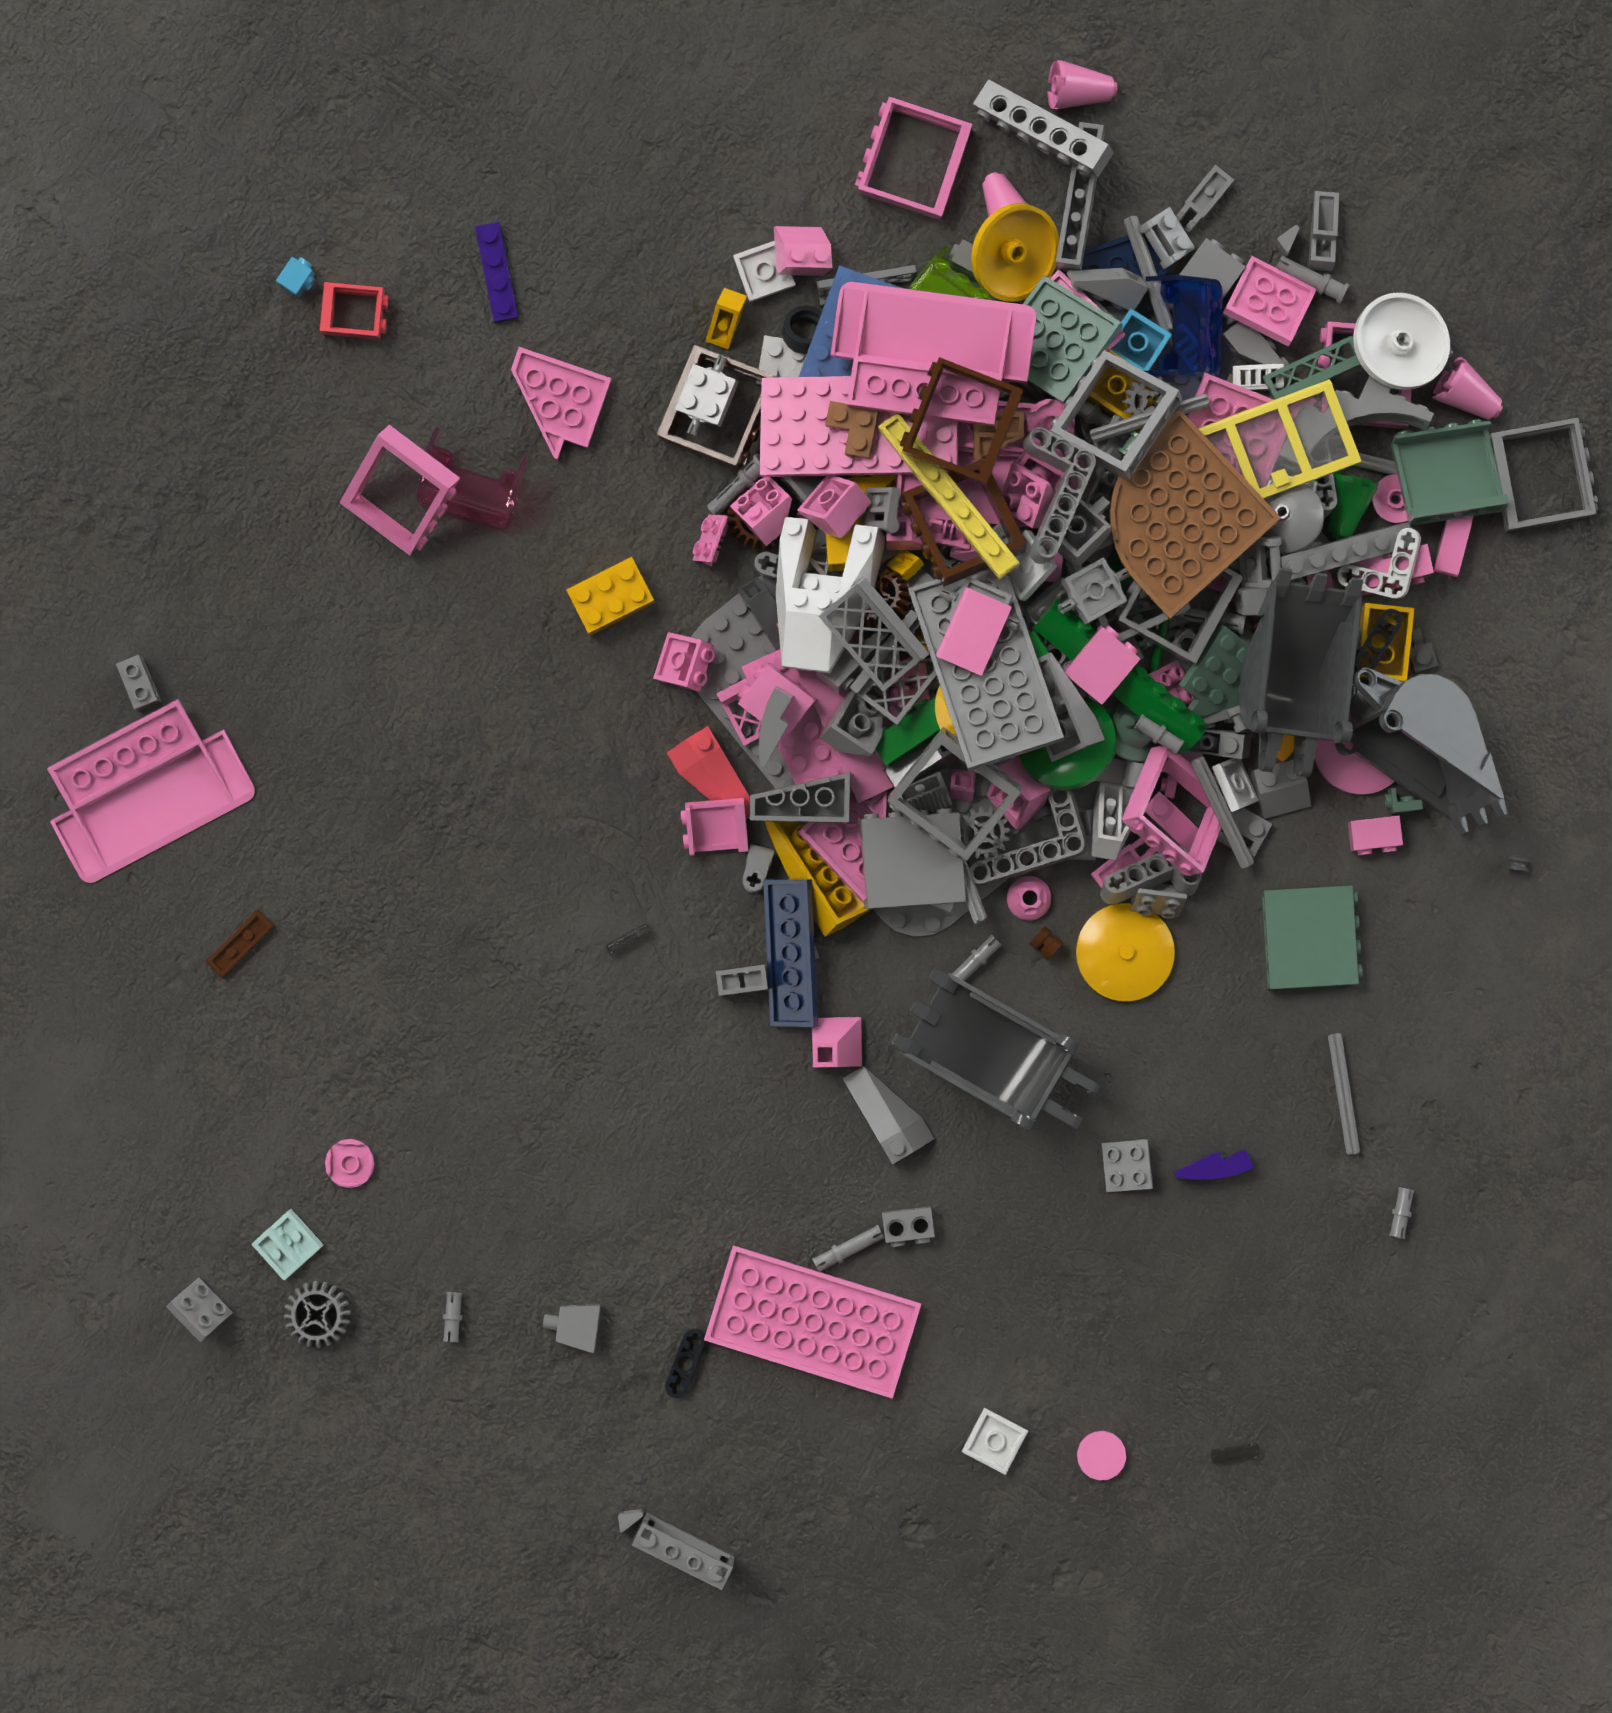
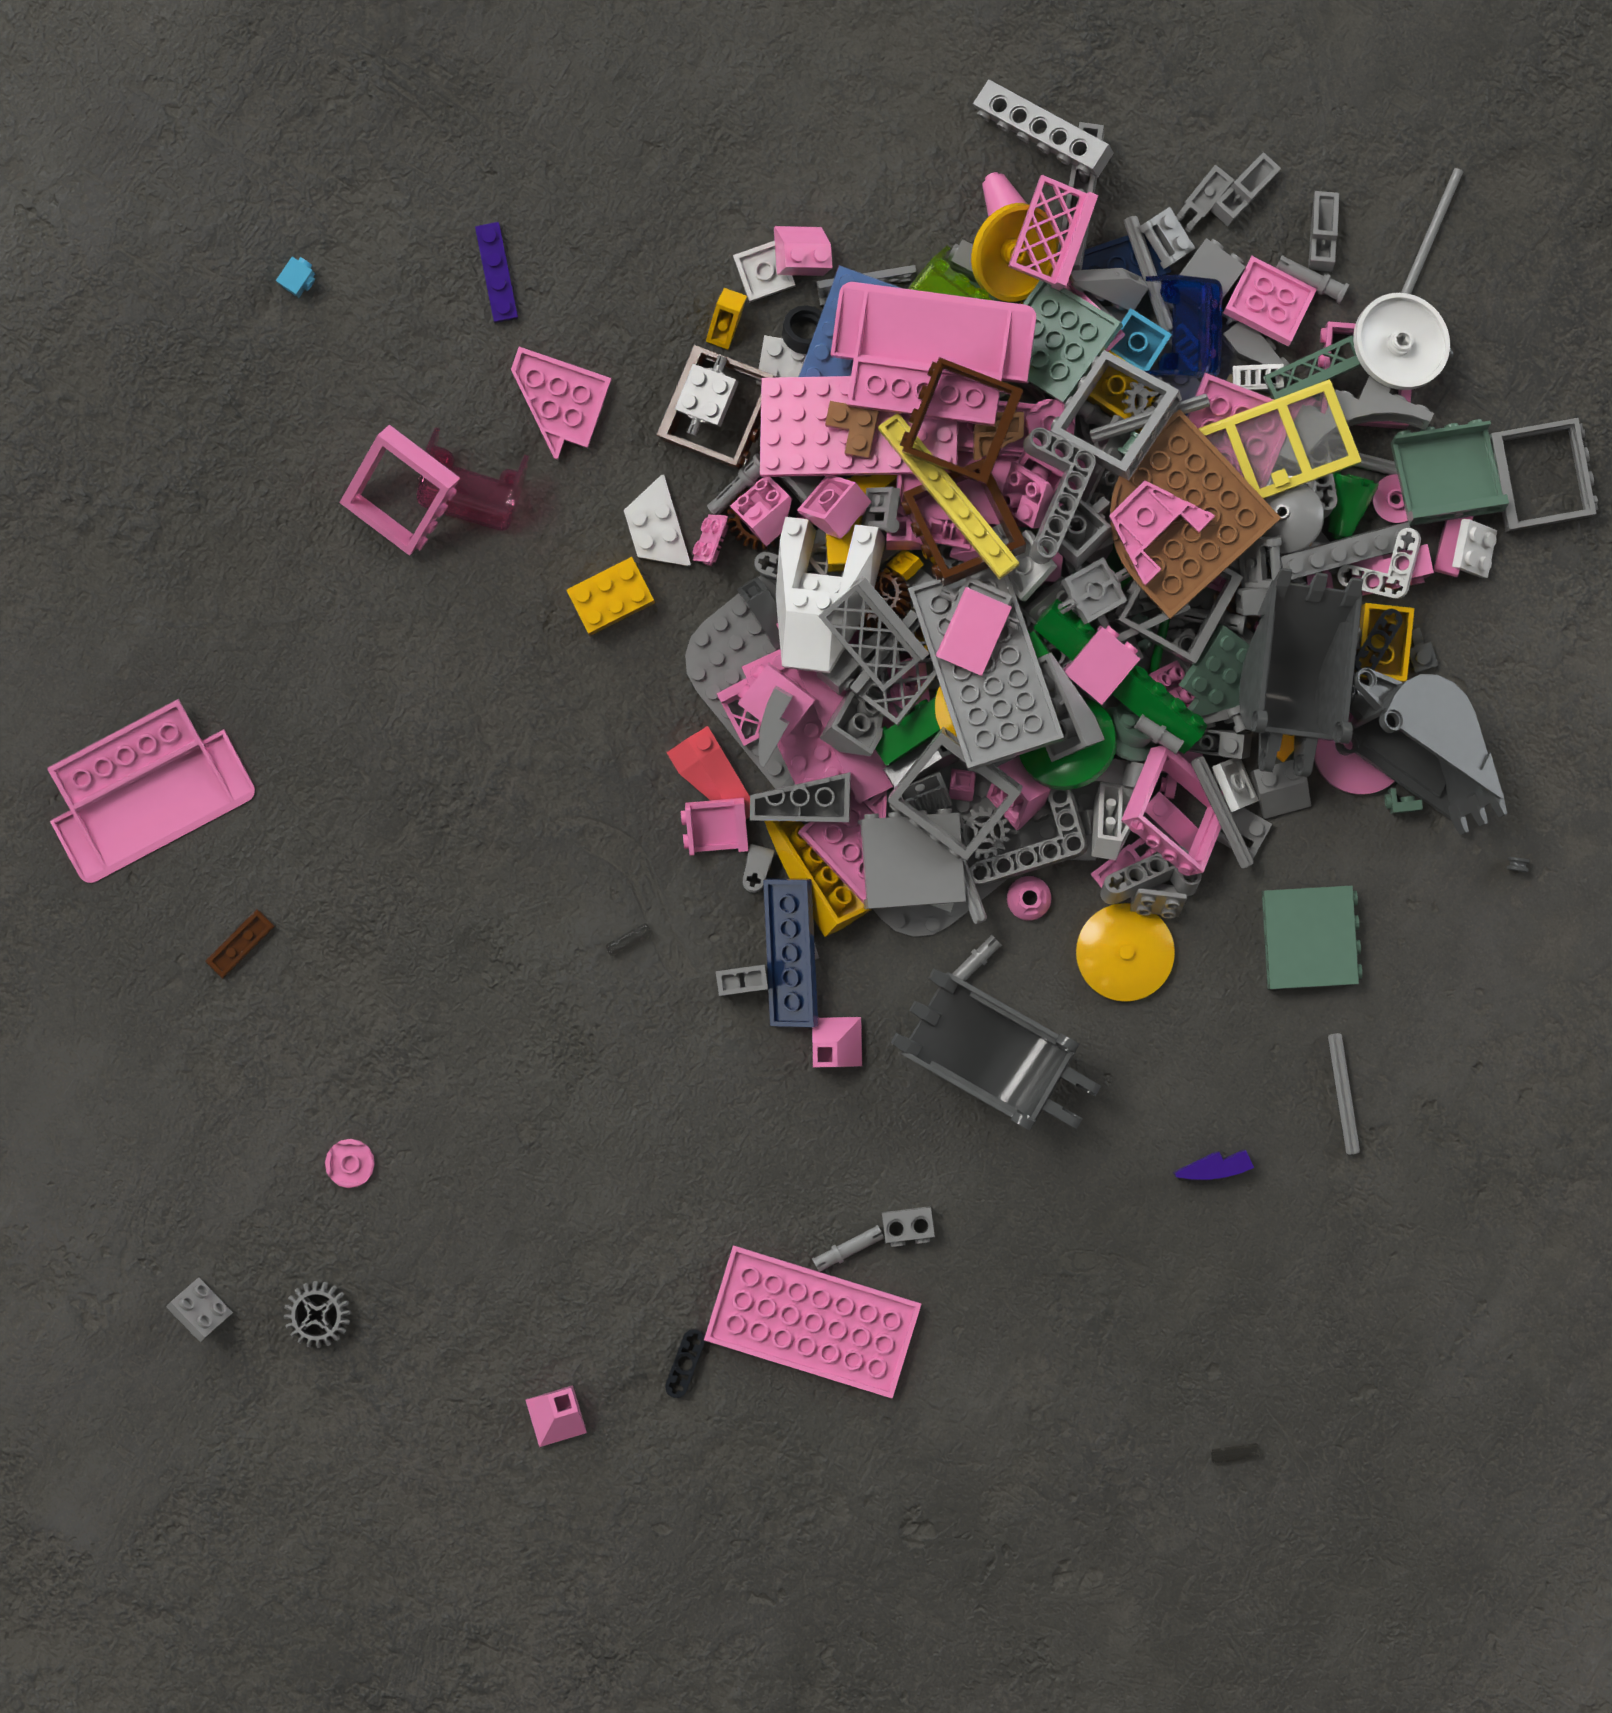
(138, 683): light grey brick -> none
(287, 1244): light aqua slope -> none
(328, 310): coral window -> none
(452, 1317): light grey pin -> none
(556, 1416): none -> bright pink slope
(575, 1325): light grey torso -> none
(628, 1518): light grey slope -> none
(656, 526): none -> white wing
(683, 1551): light grey window -> none
(684, 661): bright pink plate -> none
(878, 134): bright pink window -> none
(890, 1118): light grey wedge -> none
(994, 1441): white plate -> none
(1046, 943): reddish brown wheel -> none
(1069, 245): none -> bright pink fence
(1078, 86): bright pink cone -> none
(1101, 1455): bright pink tile -> none
(1127, 1165): light grey hinge -> none
(1145, 517): none -> bright pink wing
(1245, 189): none -> light grey slope
(1286, 240): light grey slope -> none
(1375, 834): bright pink brick -> none
(1401, 1213): light grey pin -> none
(1432, 231): none -> light grey bar
(1467, 391): bright pink cone -> none
(1474, 548): none -> white plate

